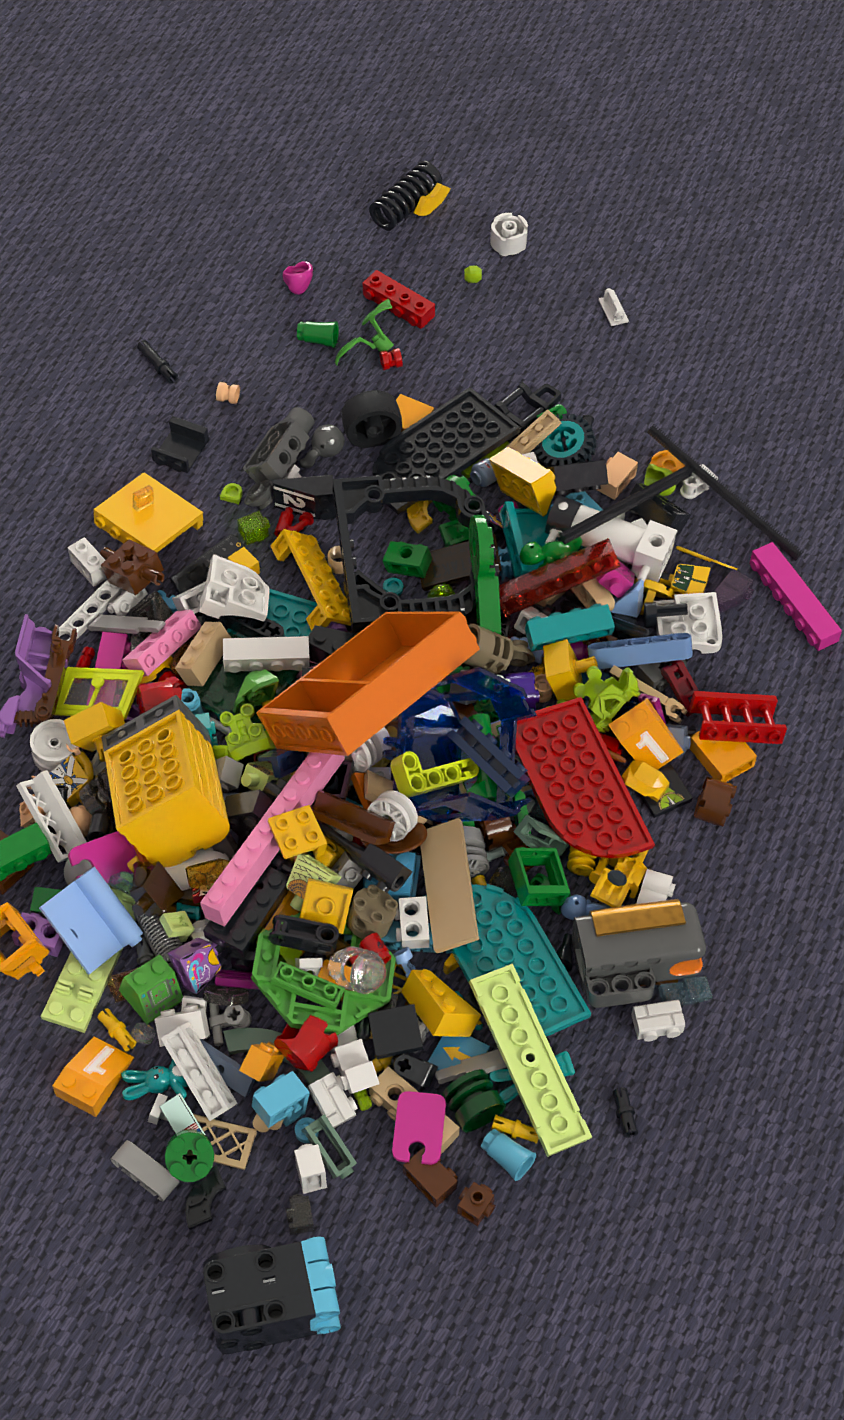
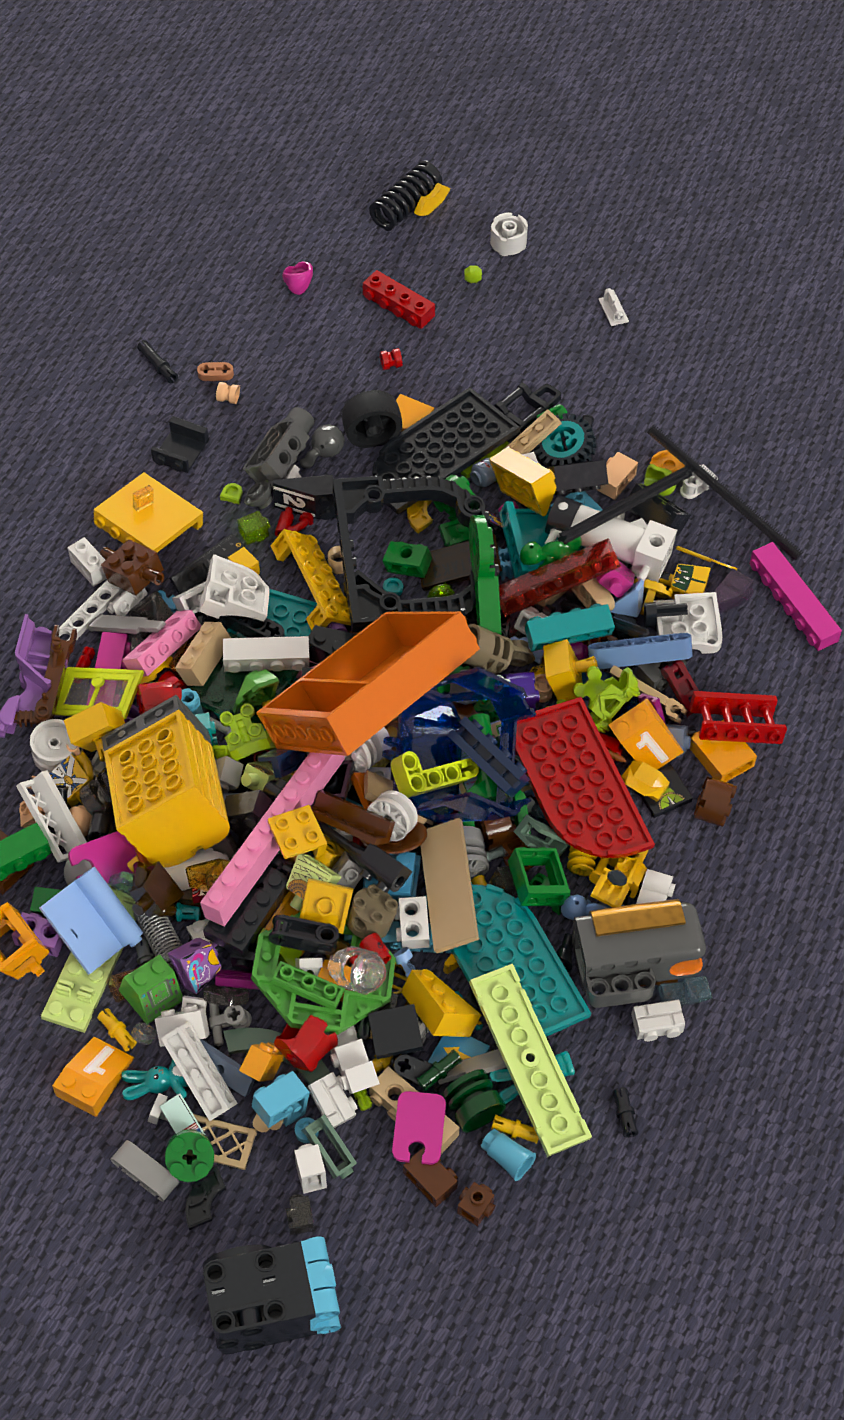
(177, 924): yellowish green bracket -> none
(215, 371): none -> nougat beam
(319, 332): green plant -> none
(380, 340): bright green plant -> none
(439, 1070): none -> dark green pin

